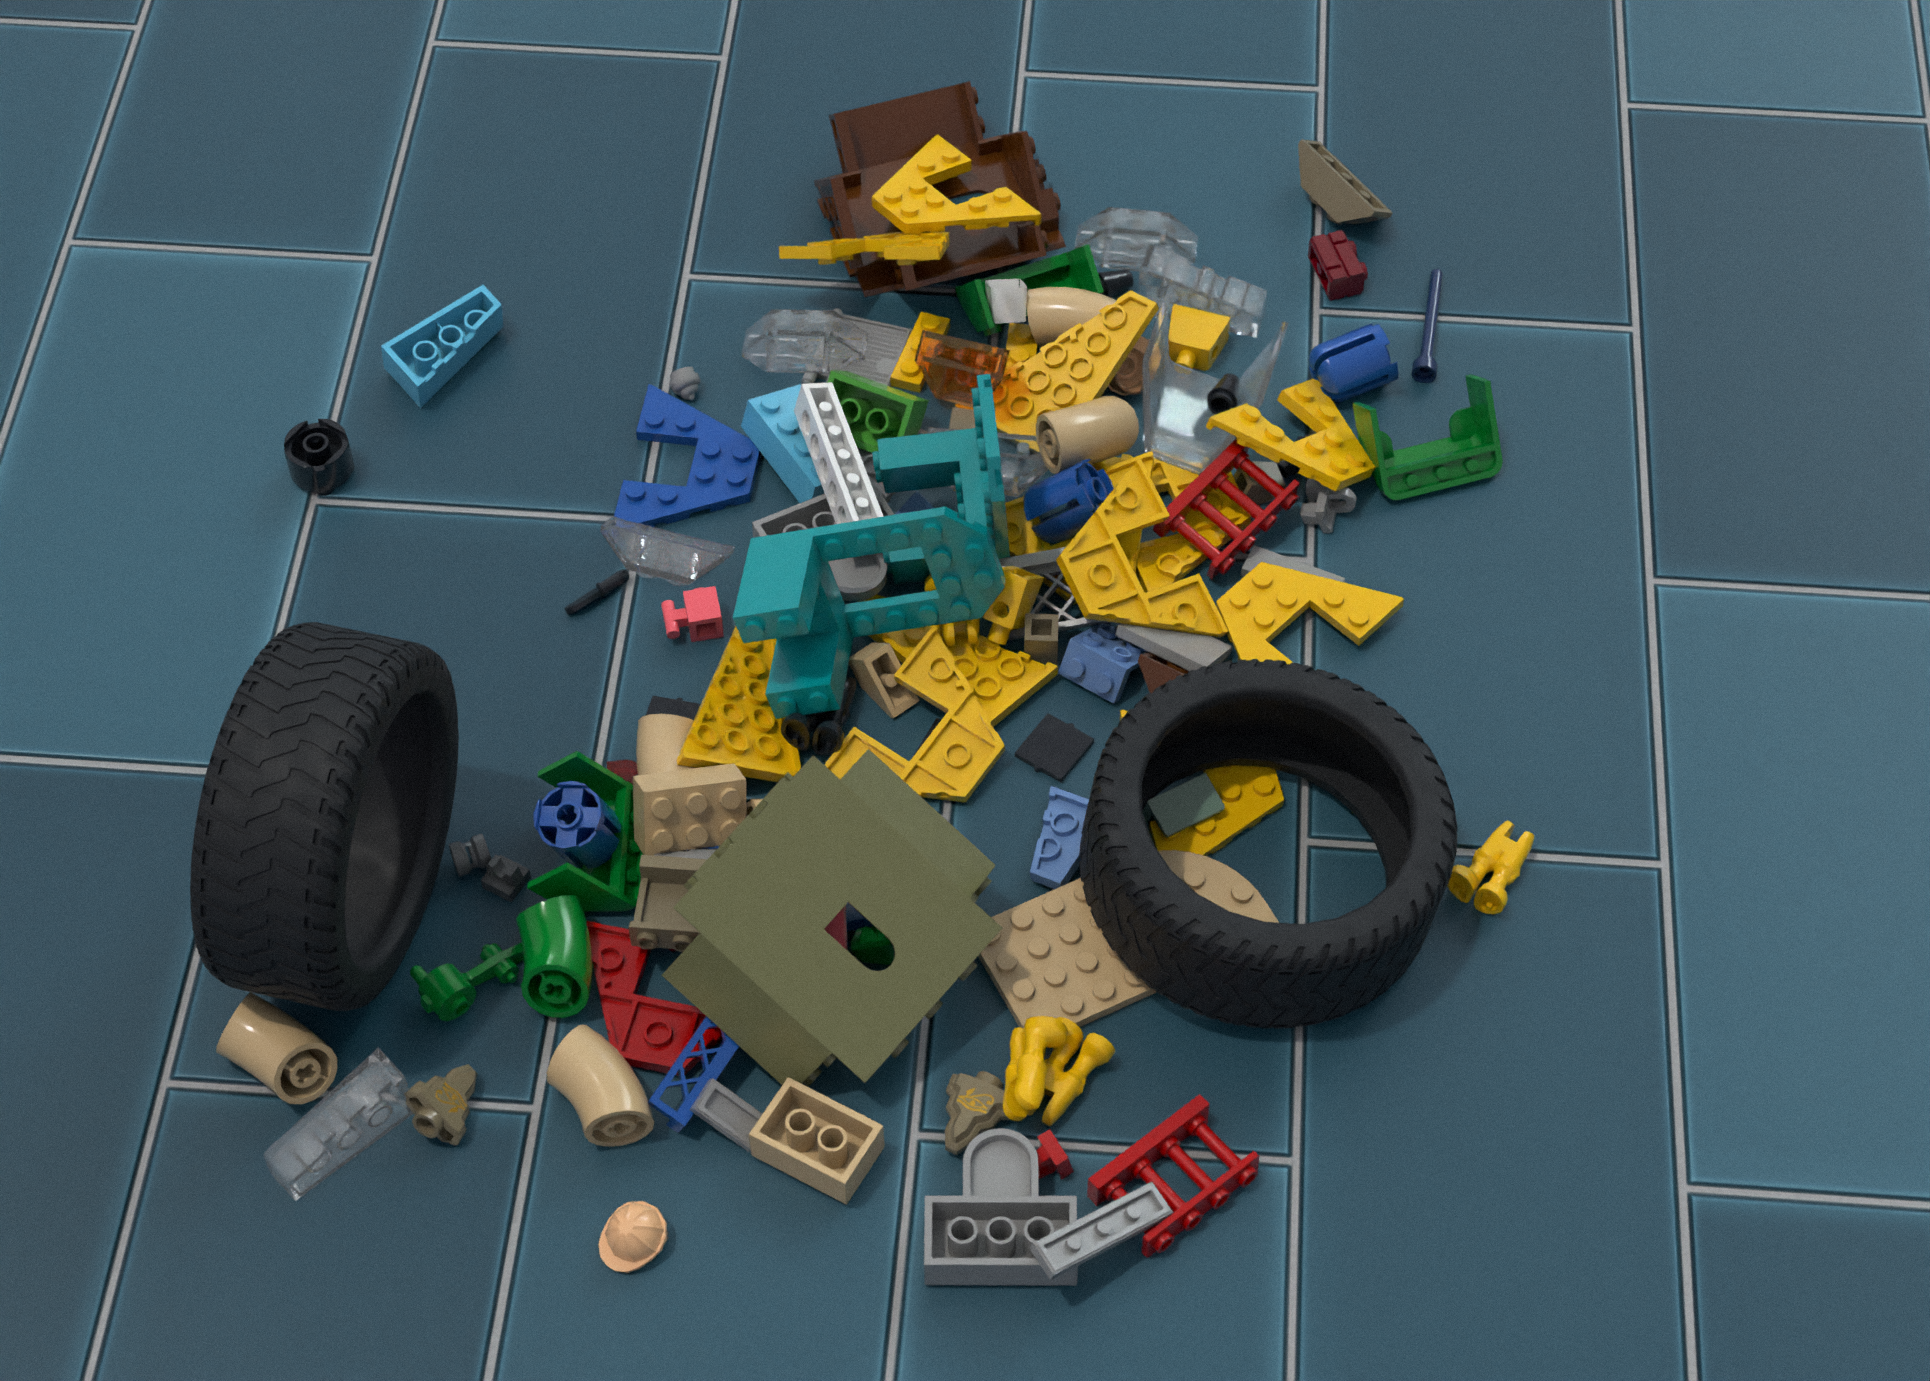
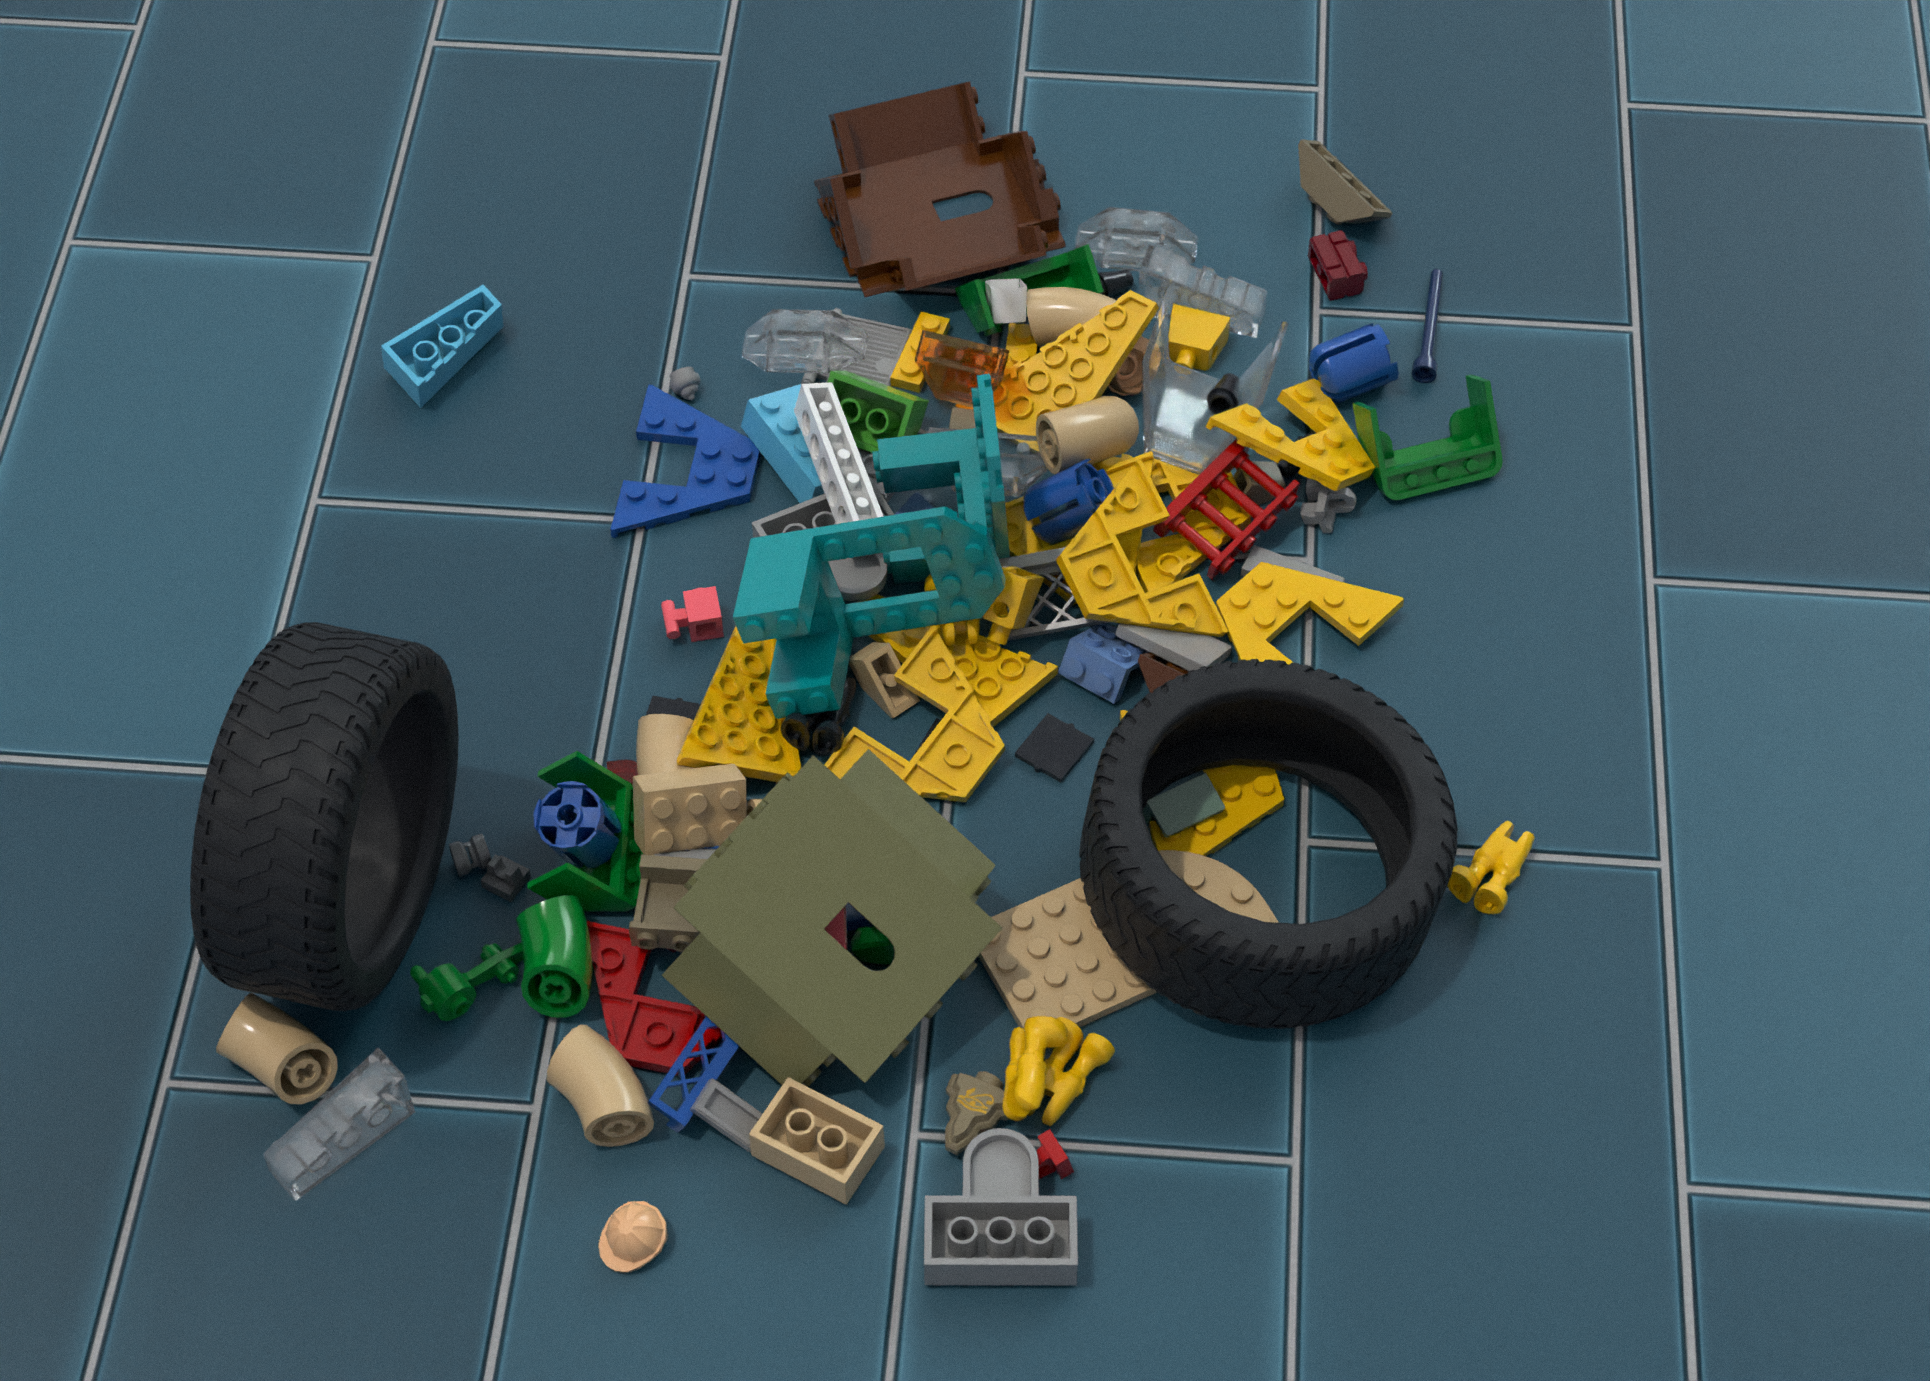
(318, 456): black brick -> none
(442, 1104): dark tan rock -> none
(602, 588): black piece -> none
(663, 552): clear wedge -> none
(893, 246): yellow wing -> none
(919, 207): yellow wing -> none
(1041, 637): dark tan brick -> none
(1059, 844): medium blue wing -> none
(1100, 1230): light grey tile -> none
(1166, 1141): red fence -> none

